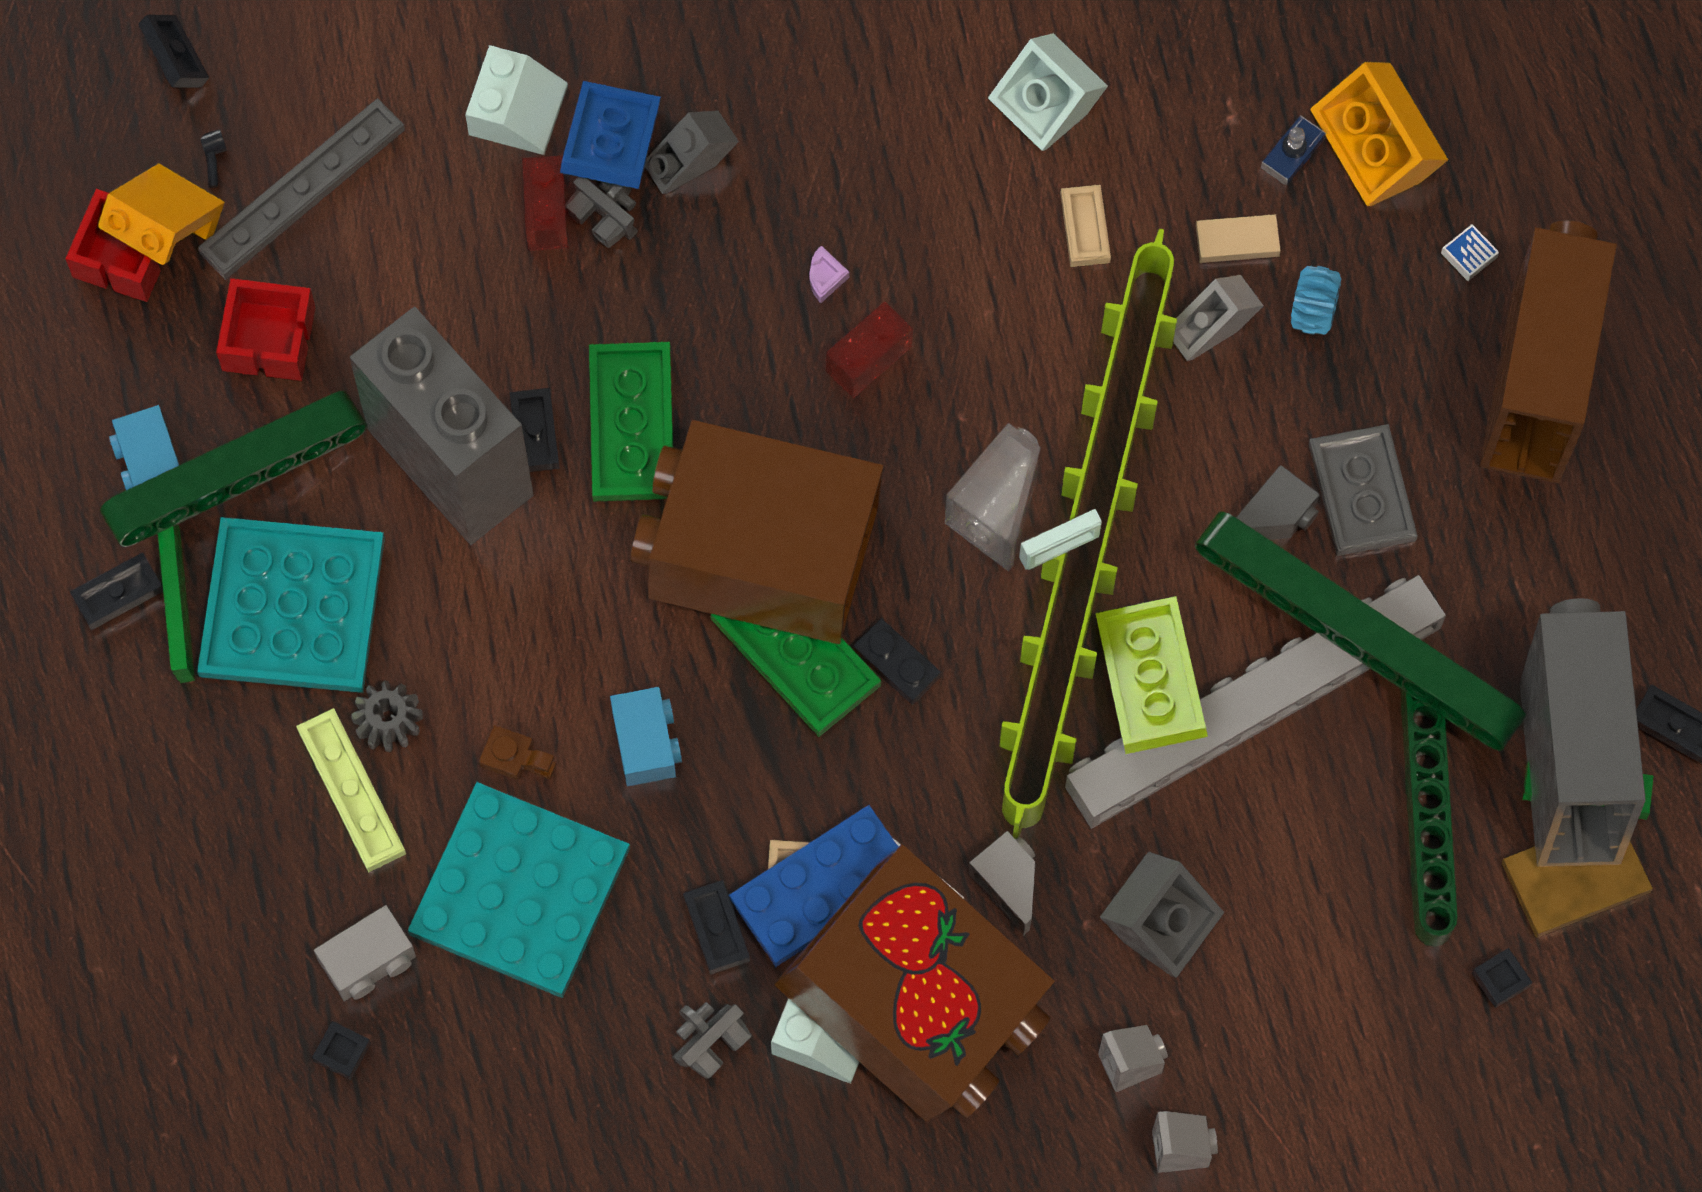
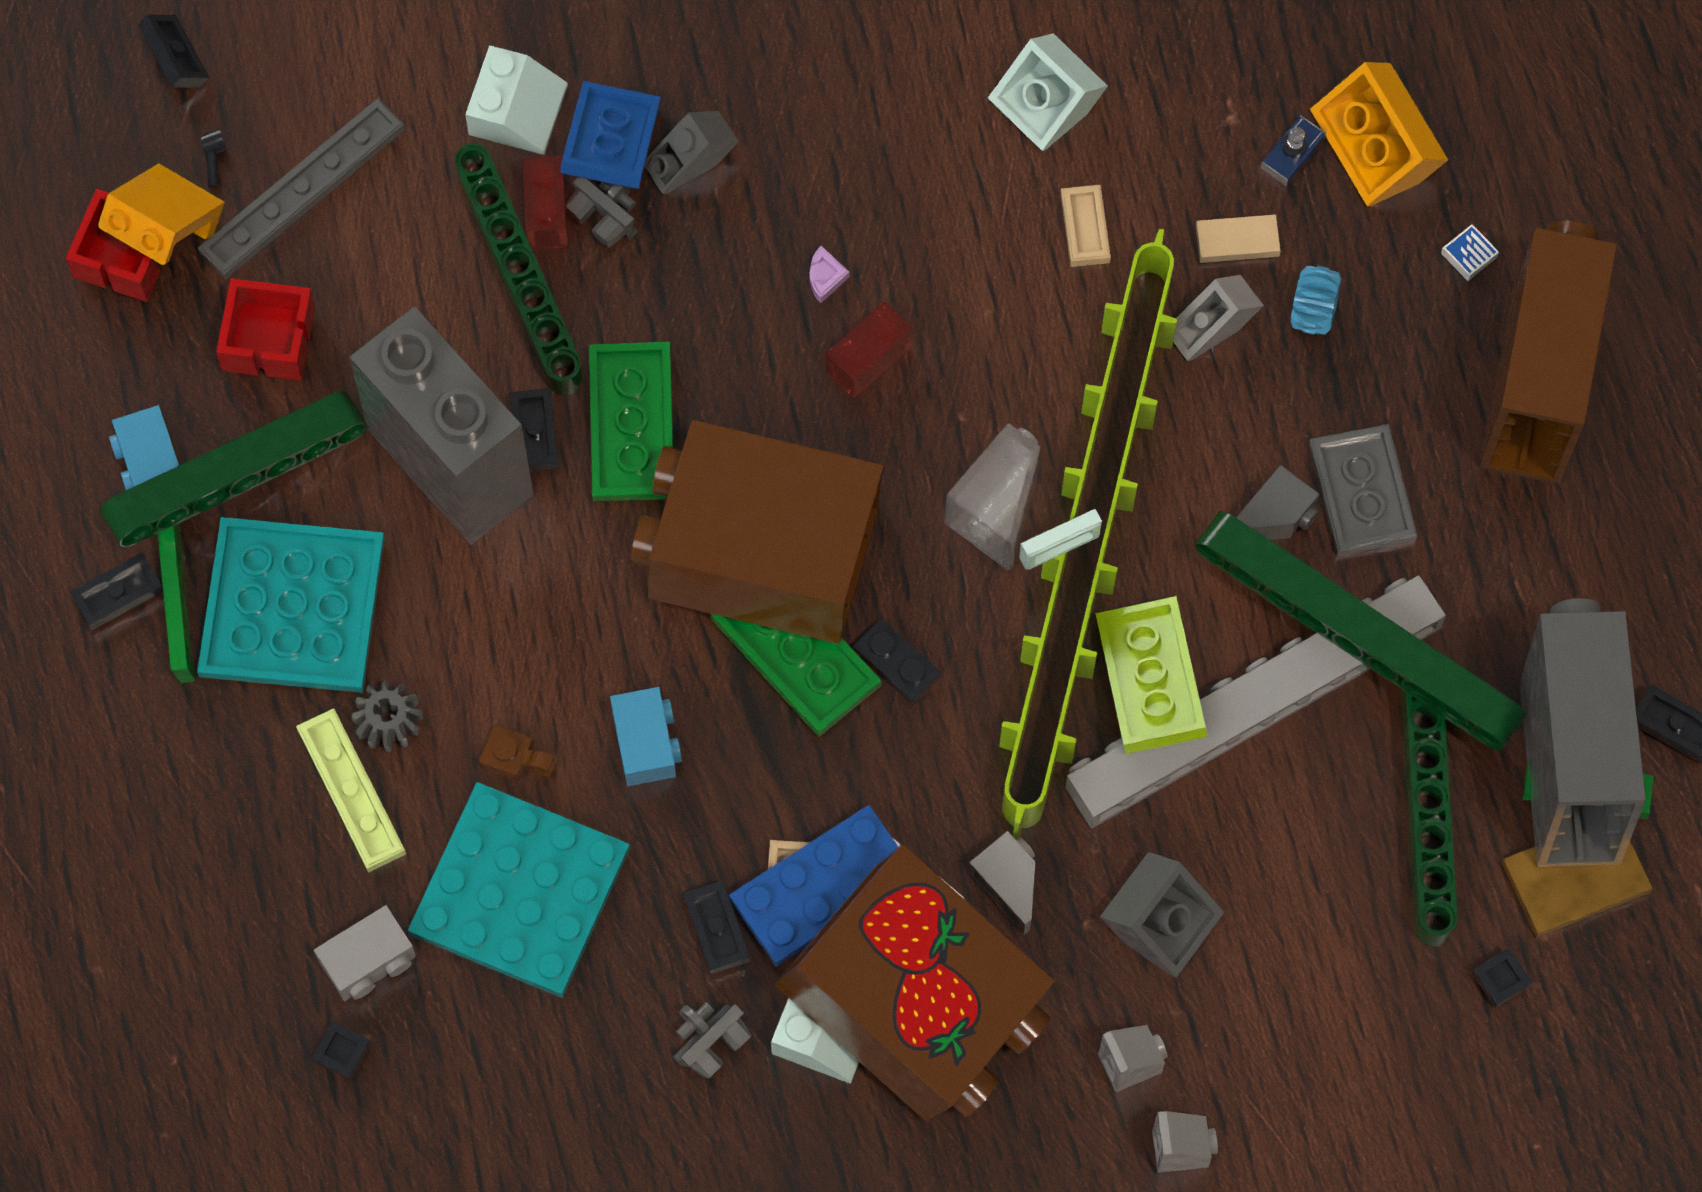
(523, 285): none -> dark green beam

